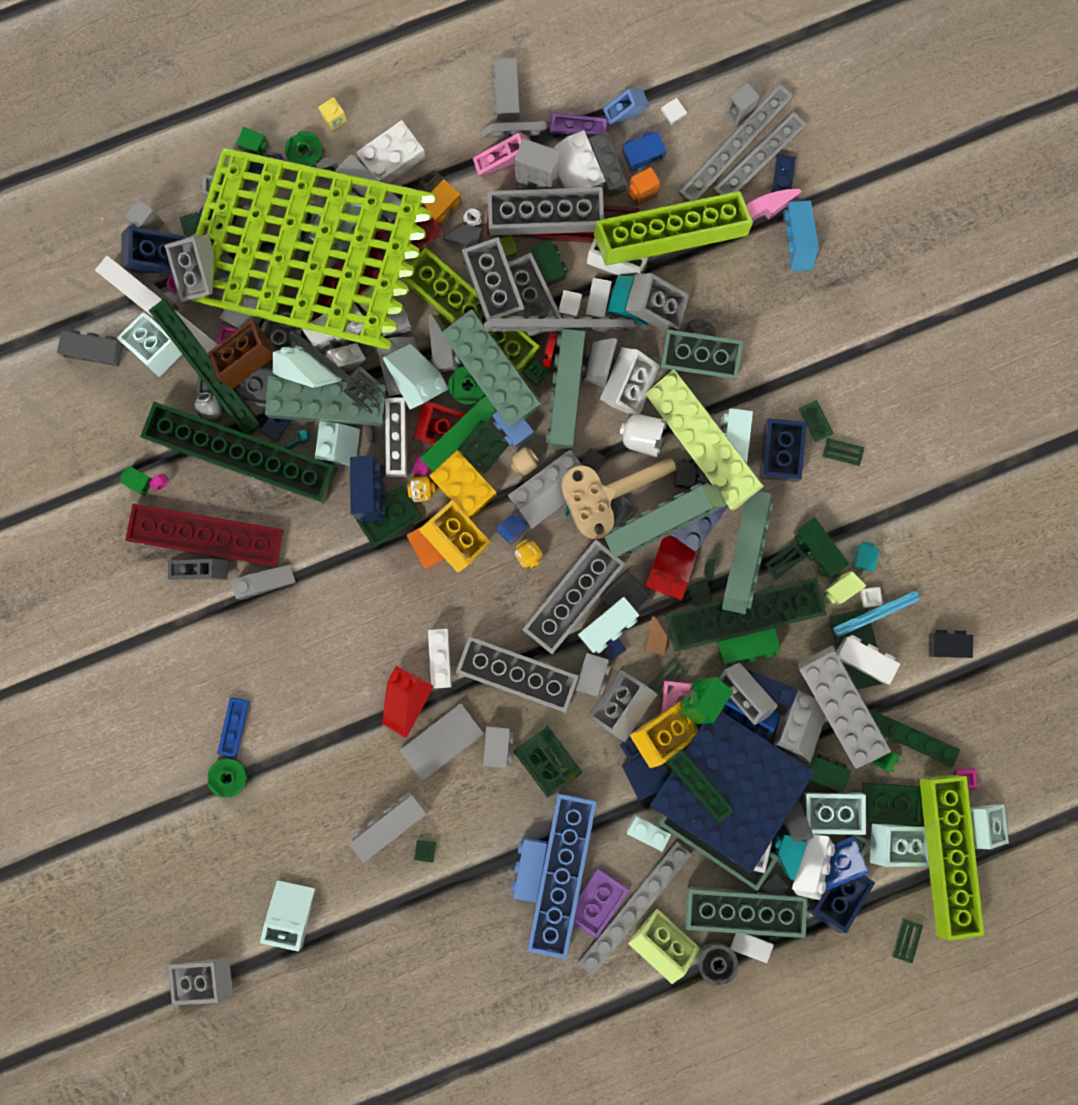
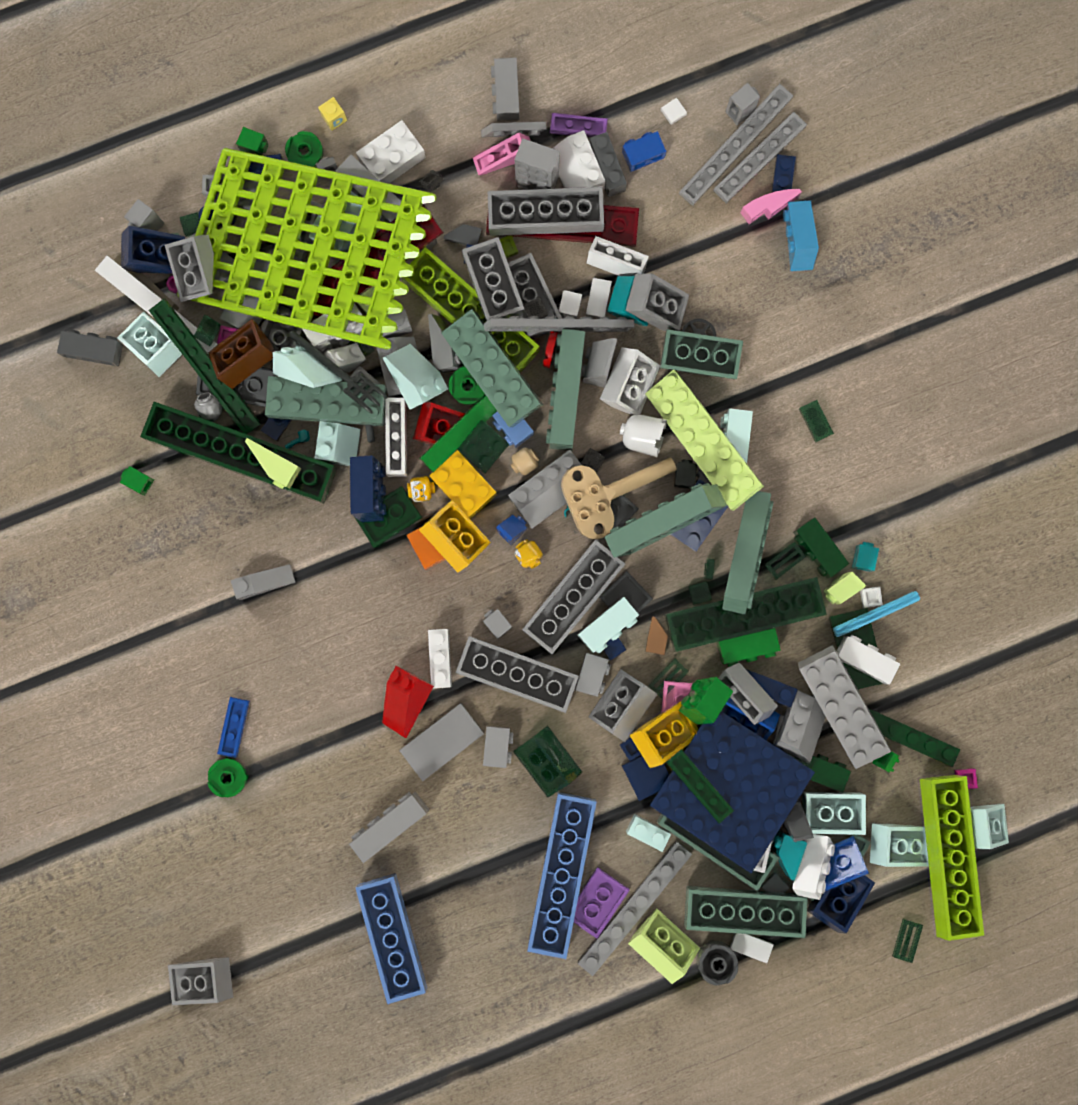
(159, 481): dark pink tile -> none
(198, 569): dark grey slope -> none
(204, 535): dark red plate -> none
(207, 330): none -> clear green tile
(276, 467): none -> yellowish green slope
(288, 916): light aqua slope -> none
(391, 938): none -> medium blue brick
(420, 468): dark pink tile -> none
(425, 851): clear green tile -> none
(447, 200): light orange brick -> none
(477, 217): white plate -> none
(497, 623): none -> light grey brick
(529, 869): medium blue brick -> none
(535, 372): green tile -> none
(548, 262): dark green brick -> none
(626, 106): medium blue slope -> none
(643, 186): orange brick -> none
(671, 568): red slope -> none
(672, 228): lime brick -> none
(783, 450): dark blue brick -> none
(841, 459): clear green tile -> none
(892, 803): dark green tile -> none
(950, 645): black brick -> none

